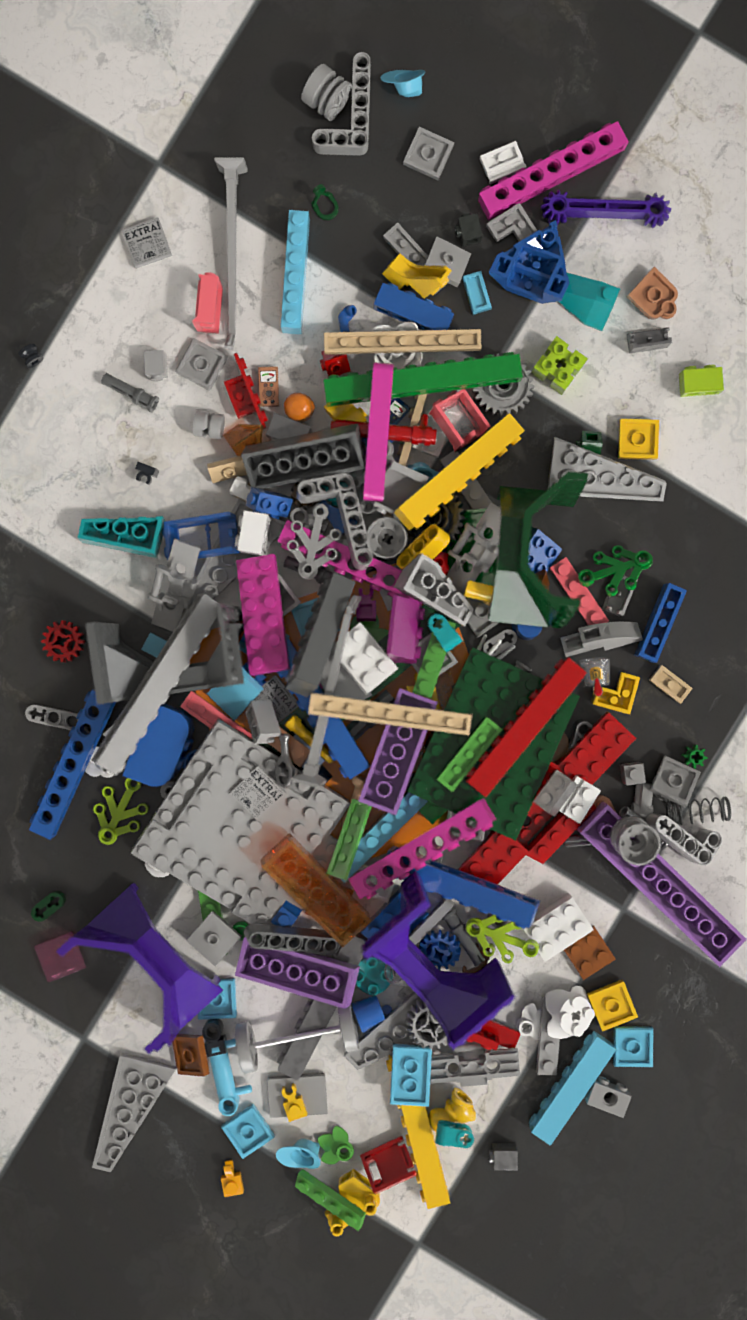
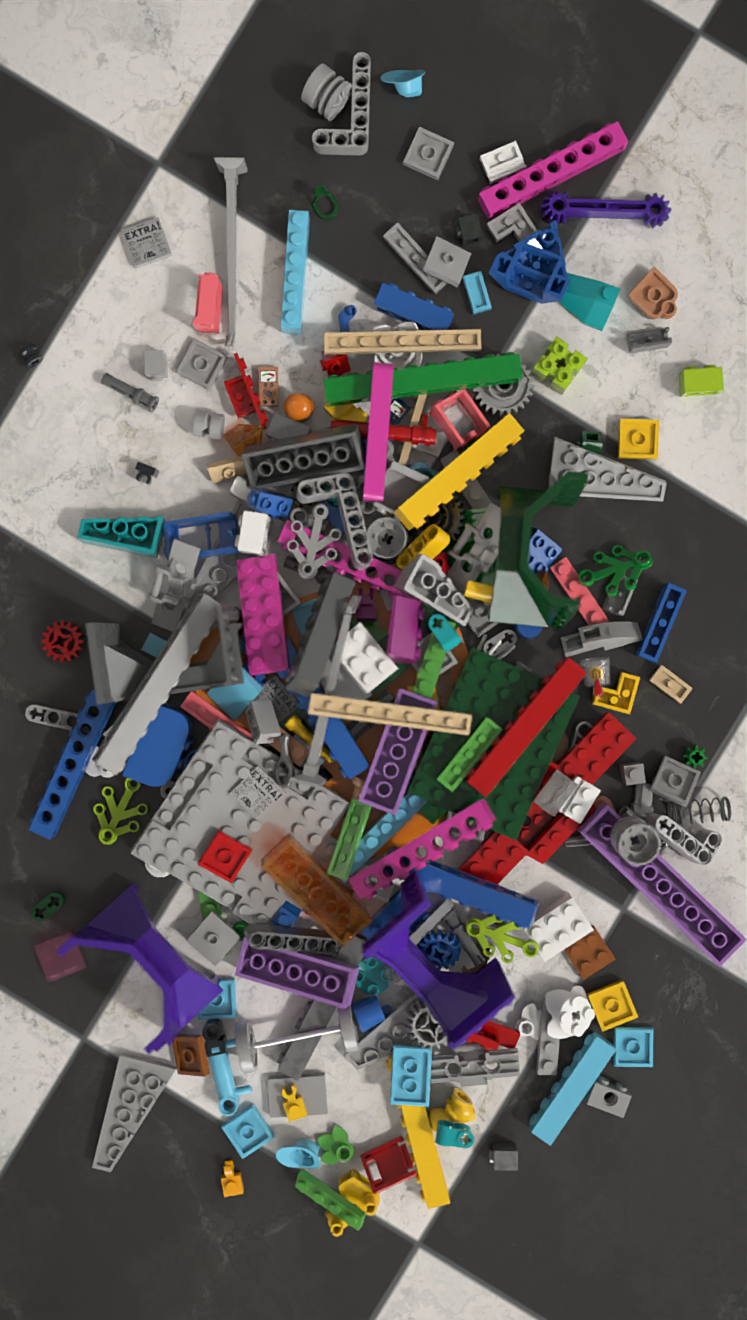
(224, 856): none -> red tile
(422, 279): yellow arch -> none

